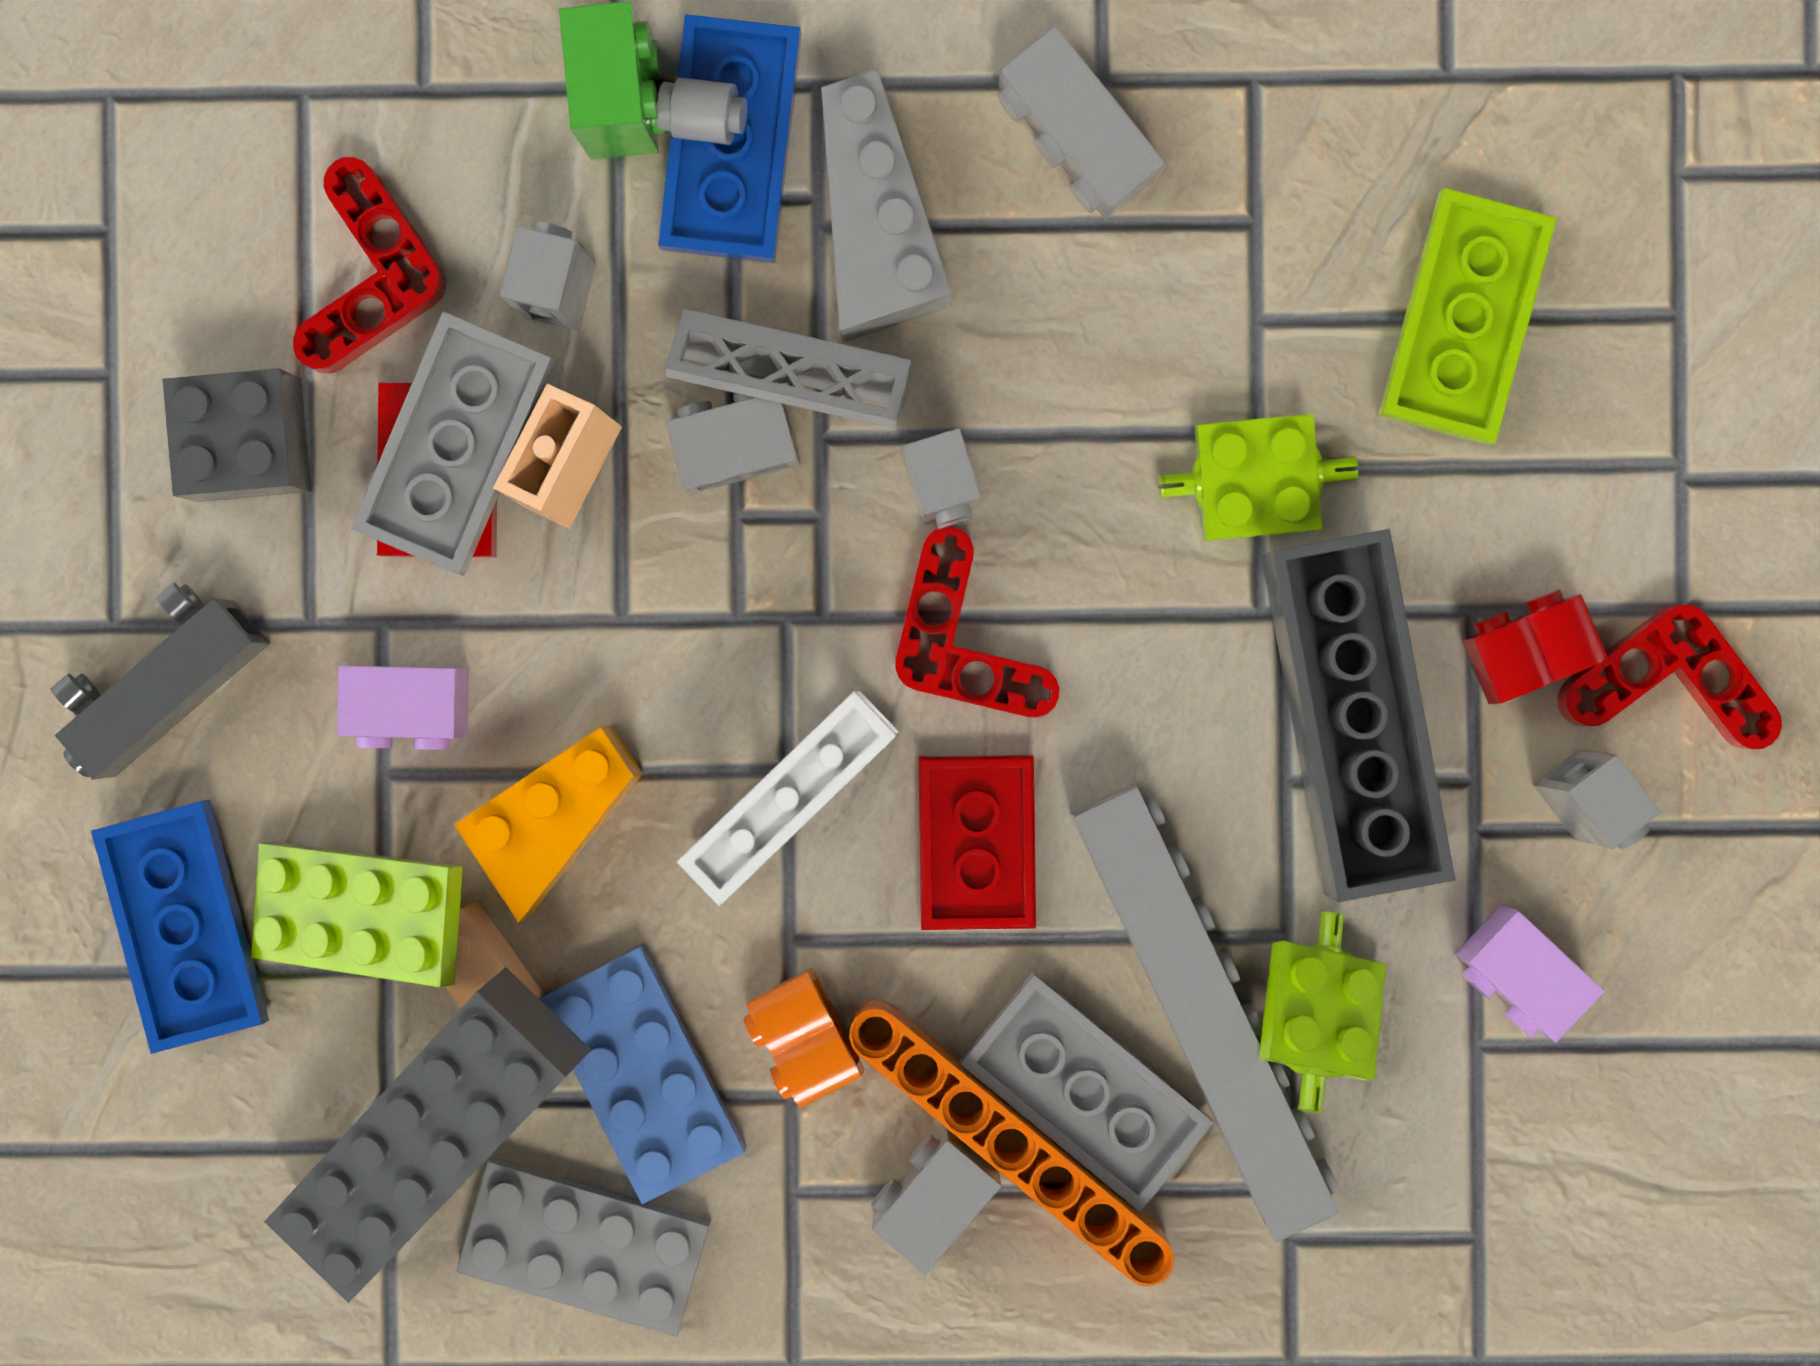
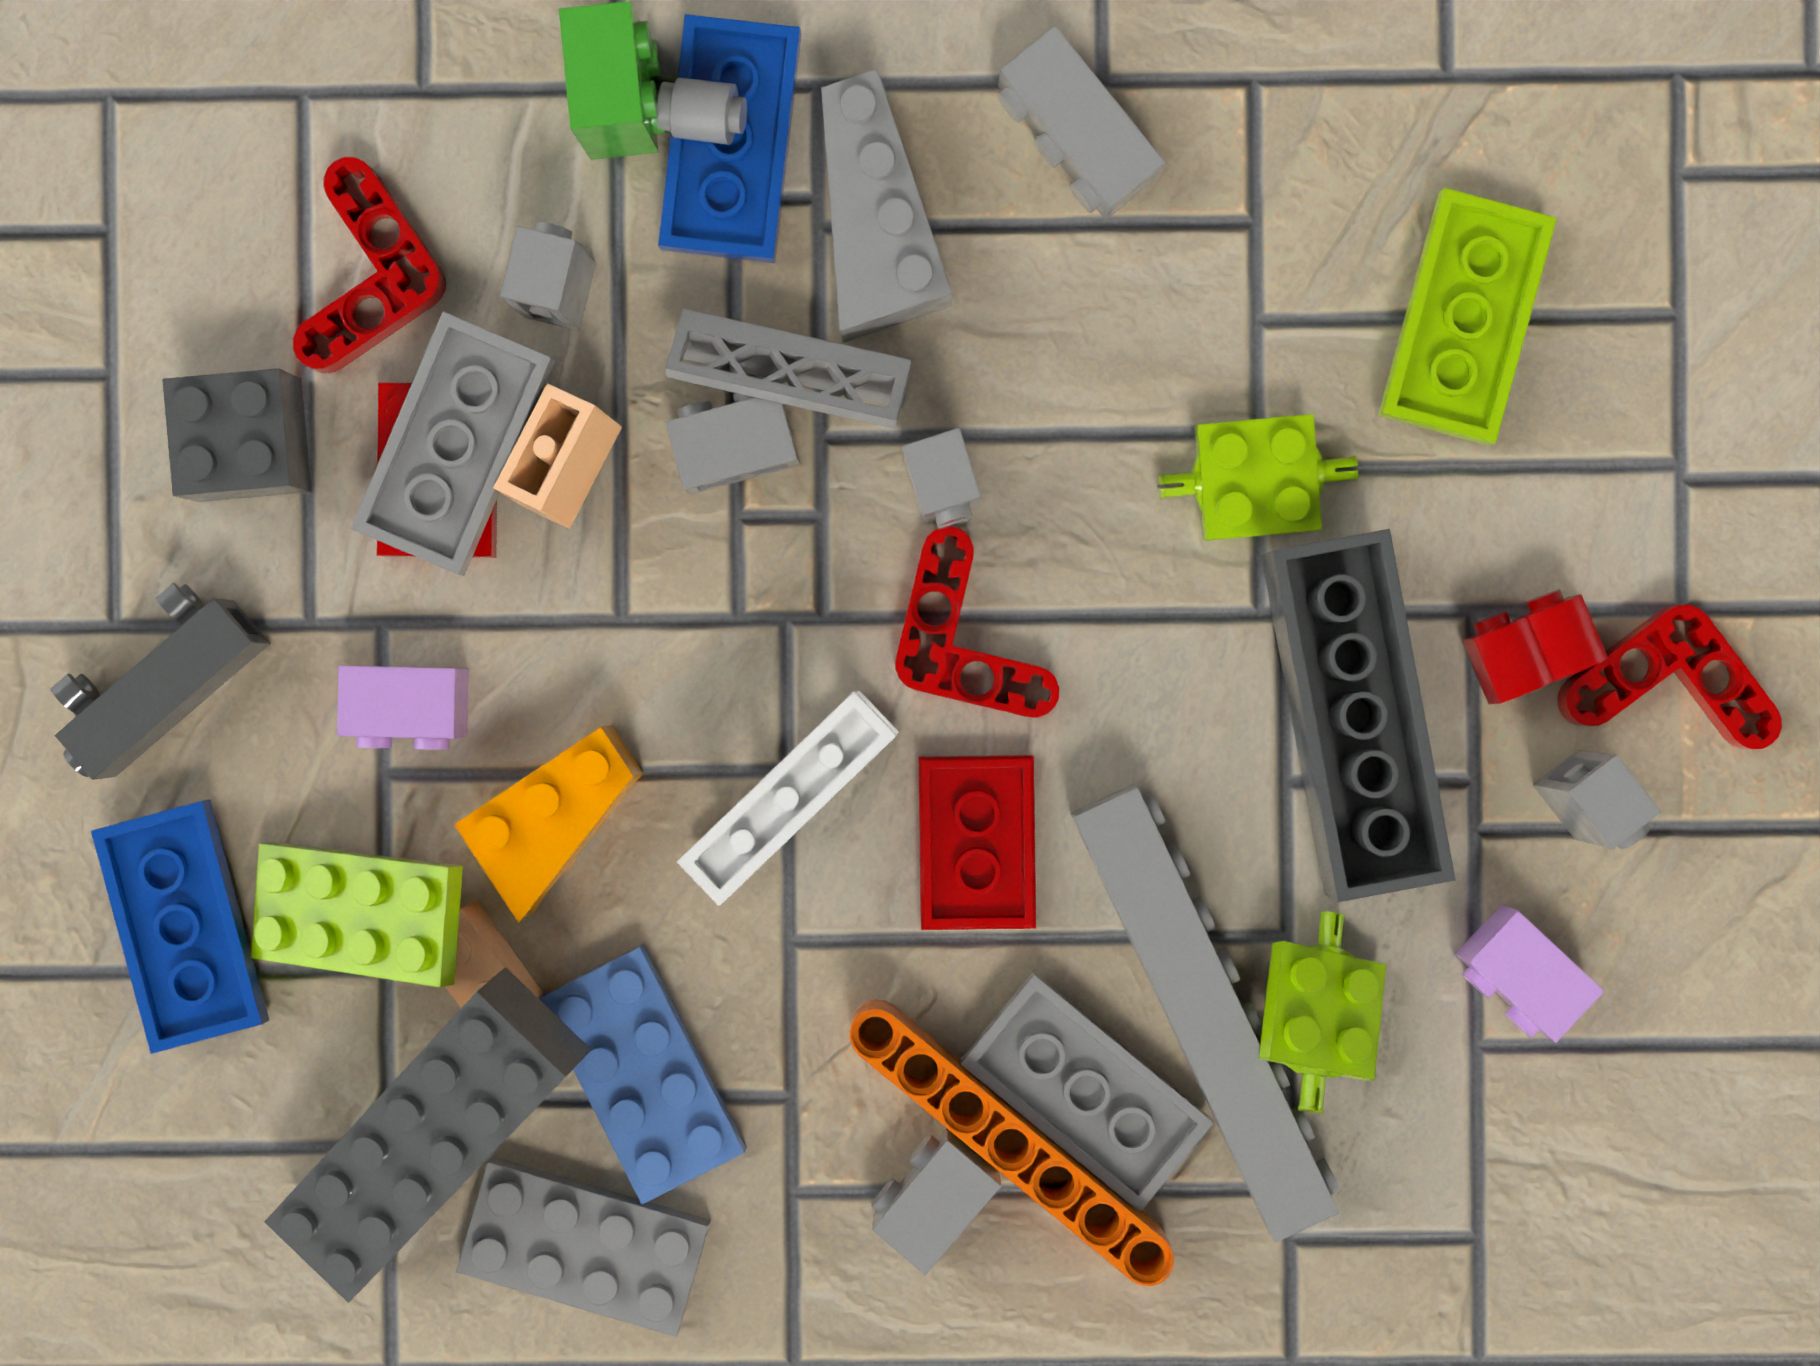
(804, 1039): orange brick -> none

